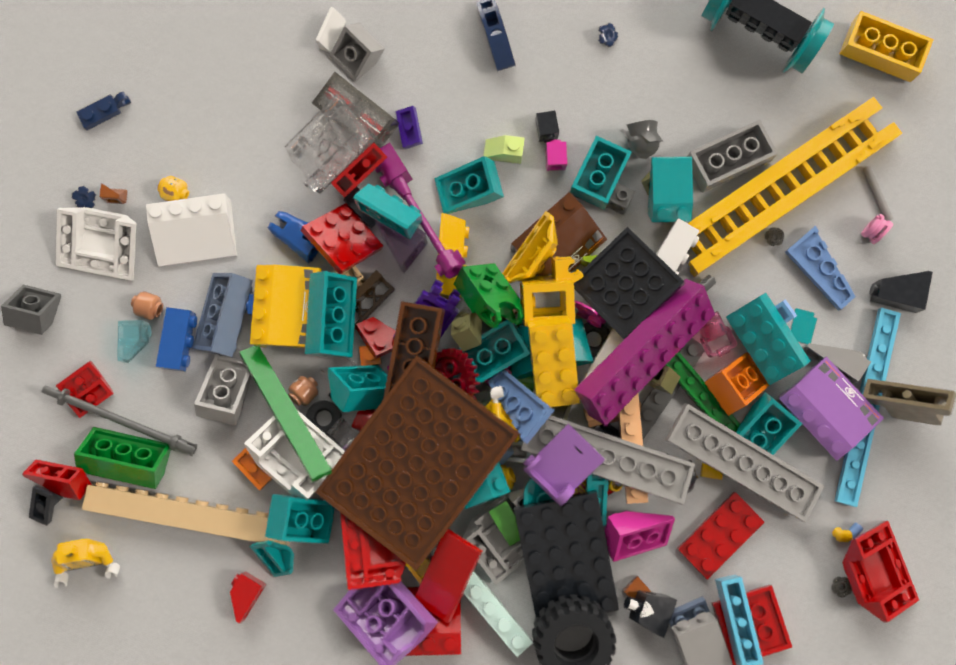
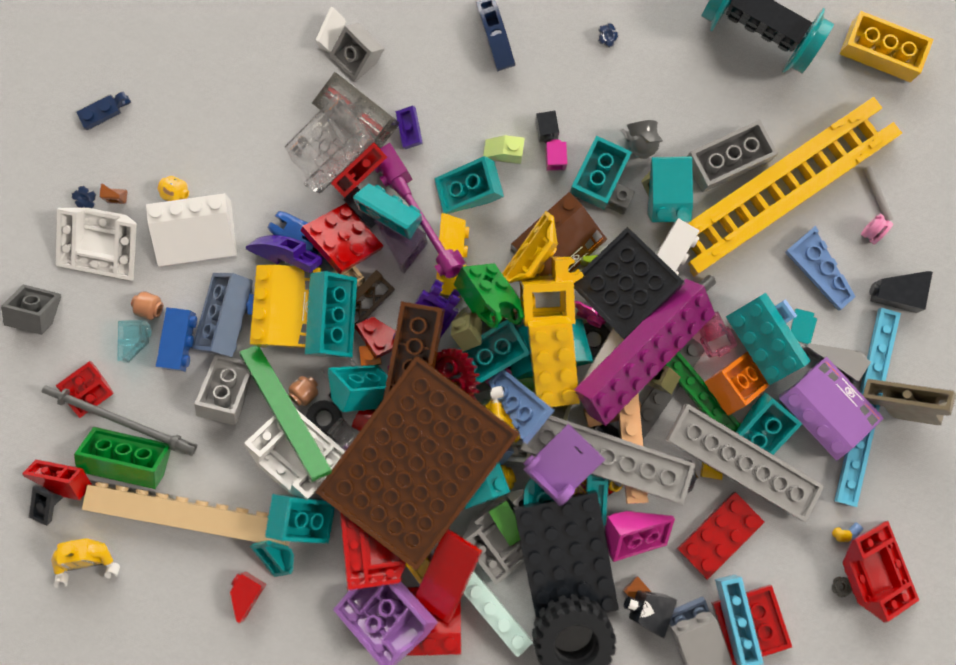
(249, 468): orange plate -> none
(287, 249): none -> dark purple slope
(779, 236): clear smoke plate -> none

